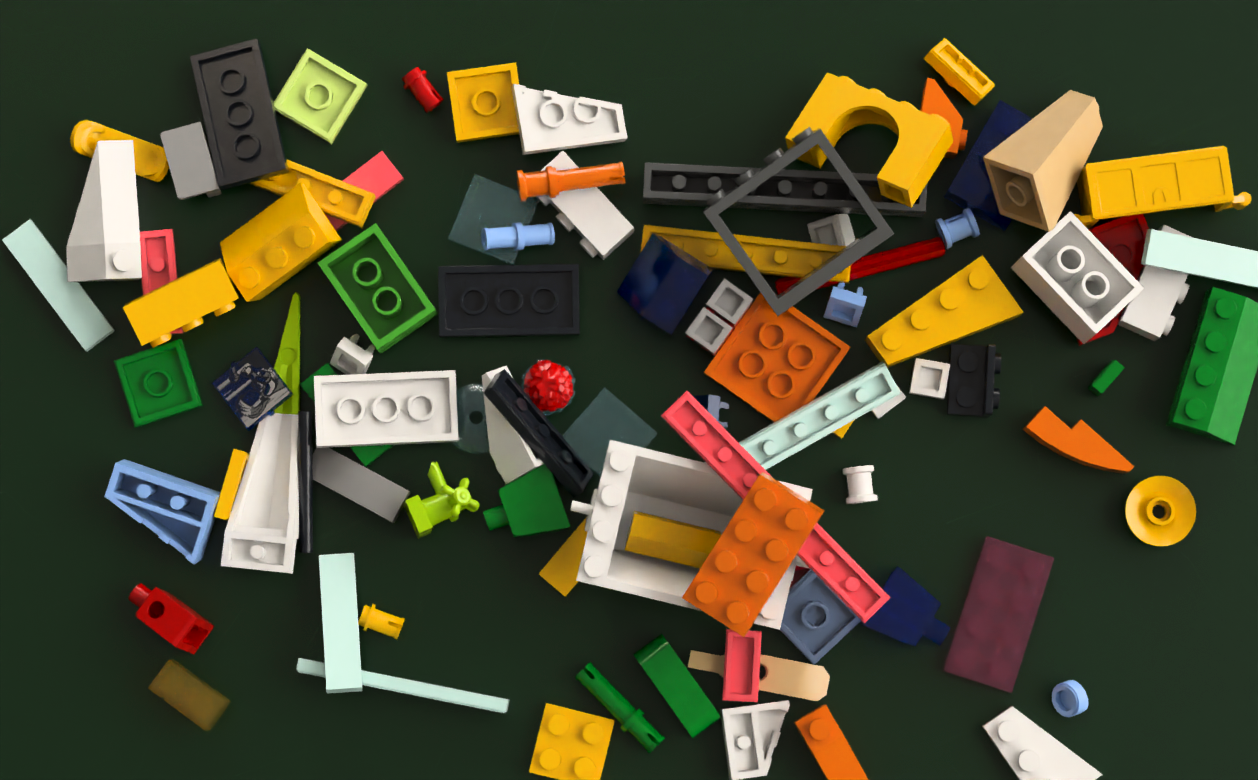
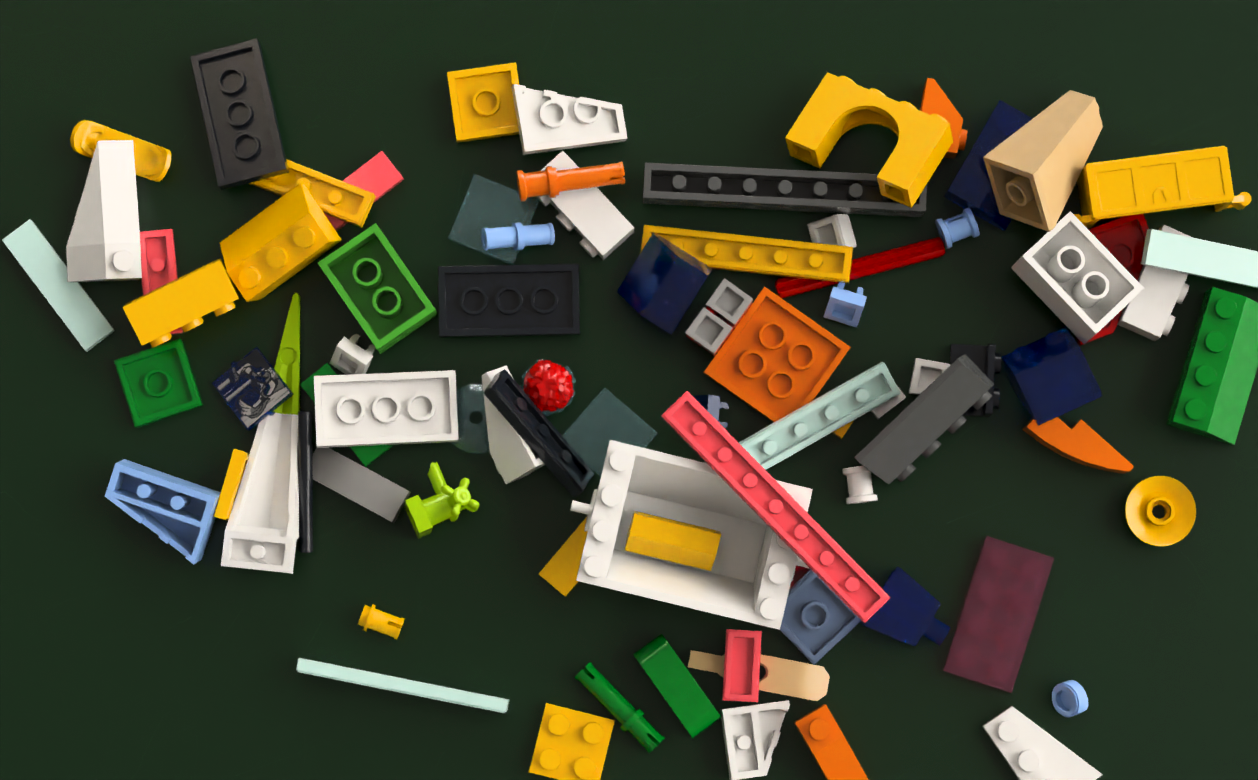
(170, 618): red torso -> none
(189, 694): clear yellow brick -> none
(190, 161): light grey panel -> none
(319, 96): yellowish green tile -> none
(340, 623): light aqua tile -> none
(422, 89): red pin -> none
(529, 506): green torso -> none
(753, 554): orange brick -> none
(774, 163): dark grey window -> none
(925, 420): none -> dark grey slope
(953, 310): yellow wedge -> none
(959, 71): yellow plate -> none
(1051, 376): none -> clear blue slope
(1105, 377): green tile -> none

